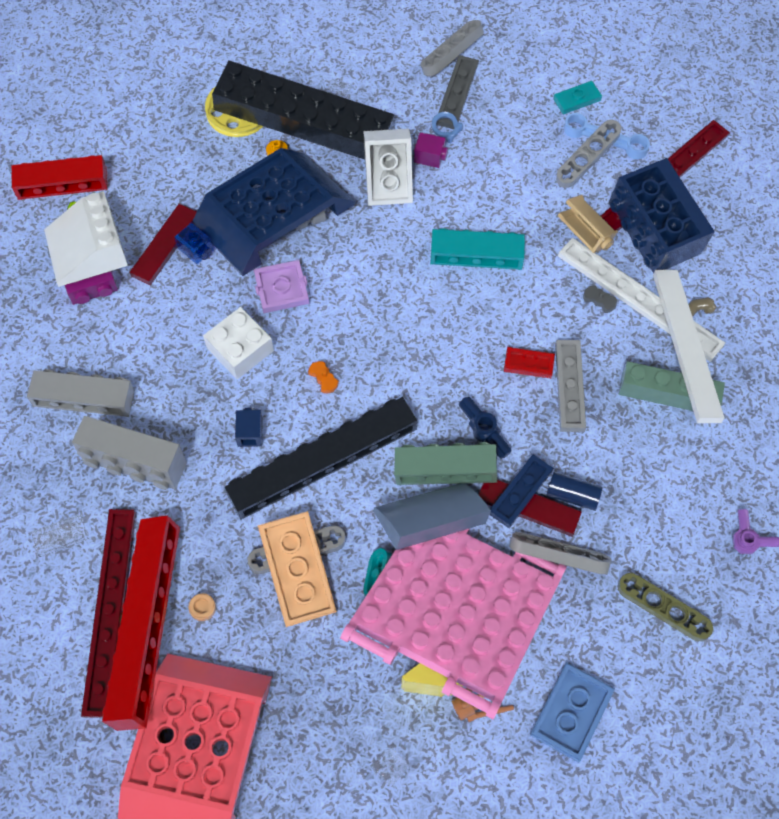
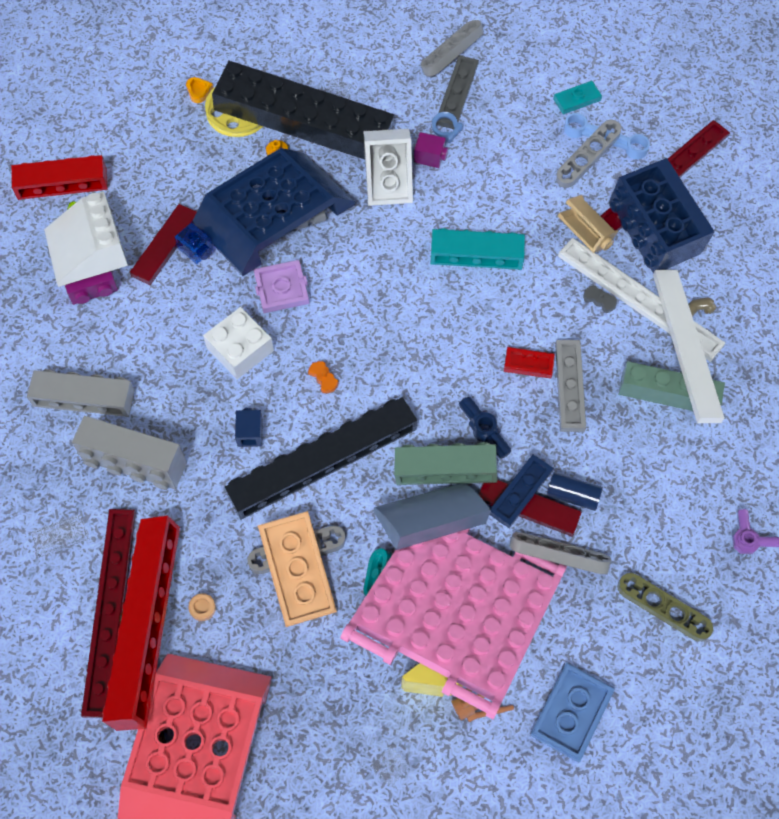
(198, 89): none -> light orange tile

